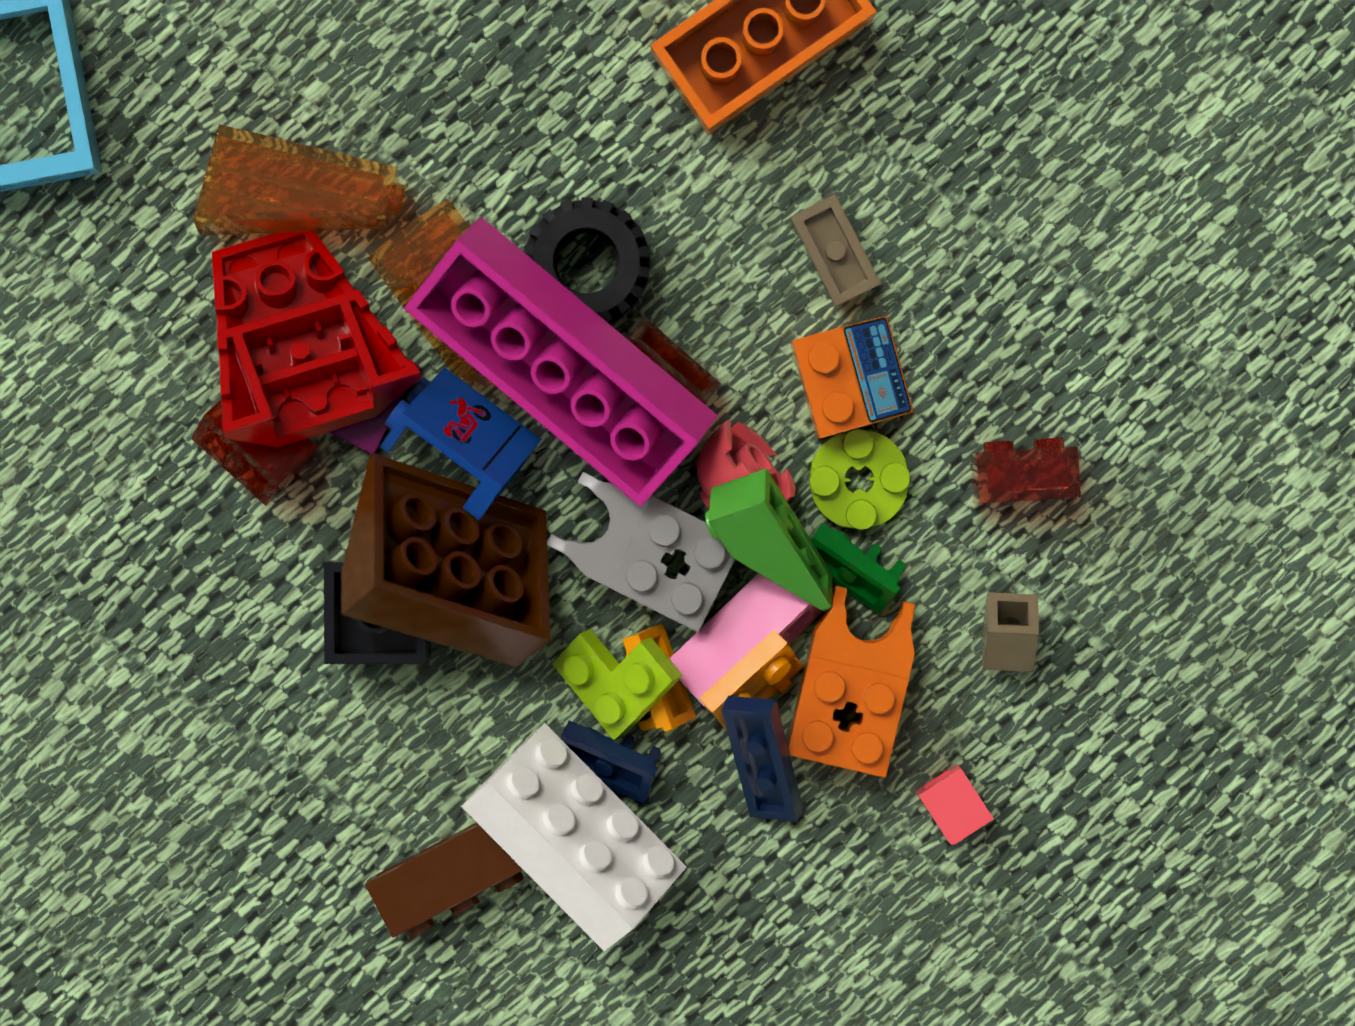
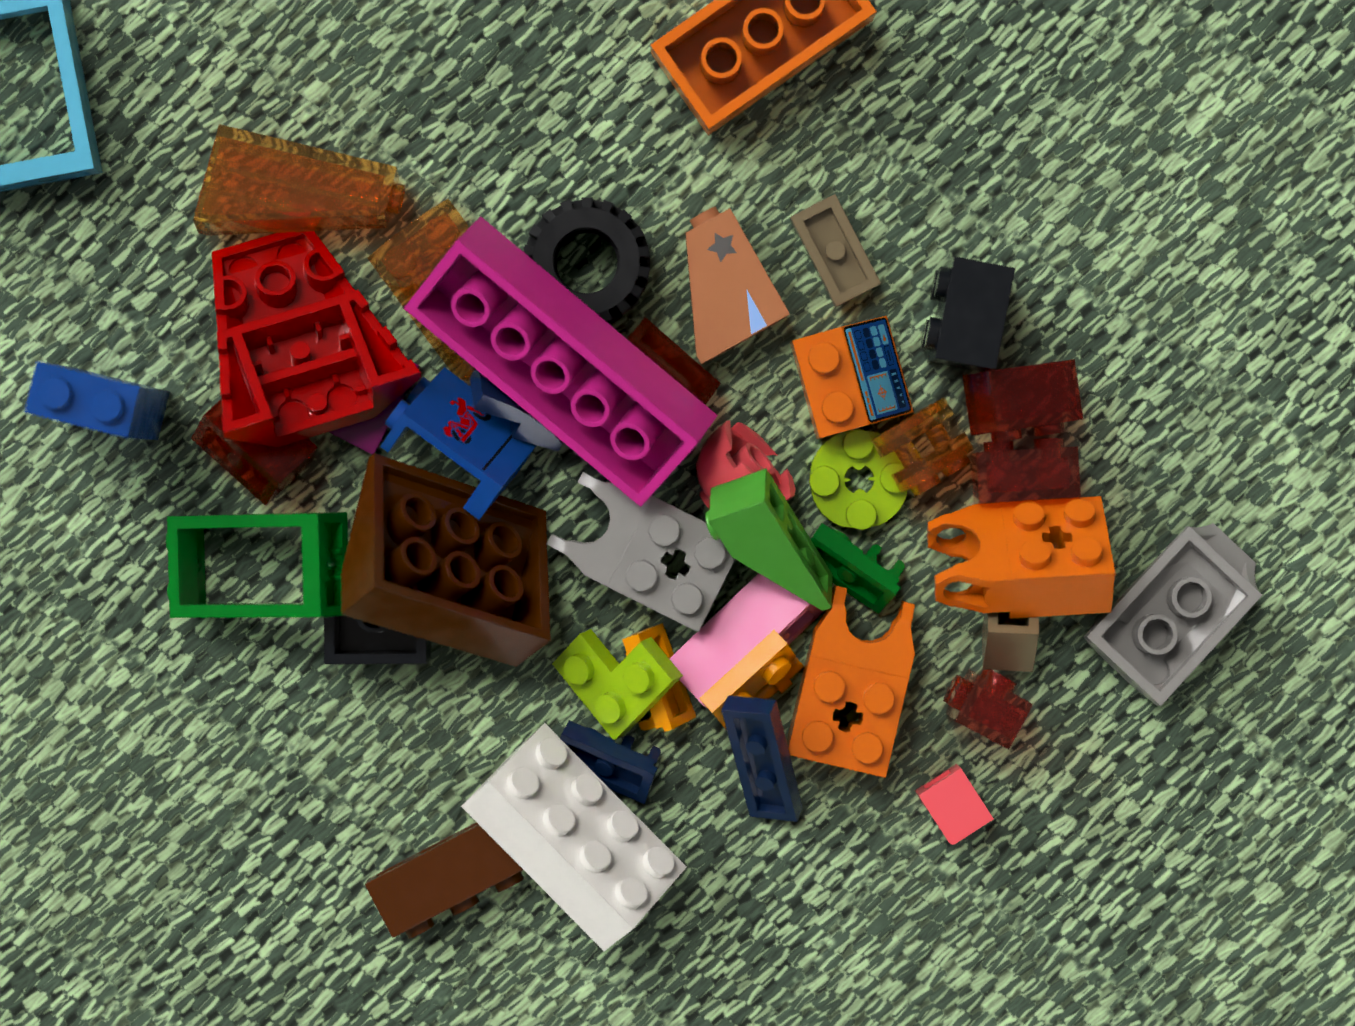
(96, 401): none -> blue brick
(323, 541): none -> green window
(524, 427): none -> dark blue slope
(727, 286): none -> nougat slope
(918, 471): none -> clear orange brick
(968, 314): none -> black brick
(987, 705): none -> clear red brick
(1023, 398): none -> clear red brick
(1028, 557): none -> orange brick
(1176, 611): none -> light grey slope

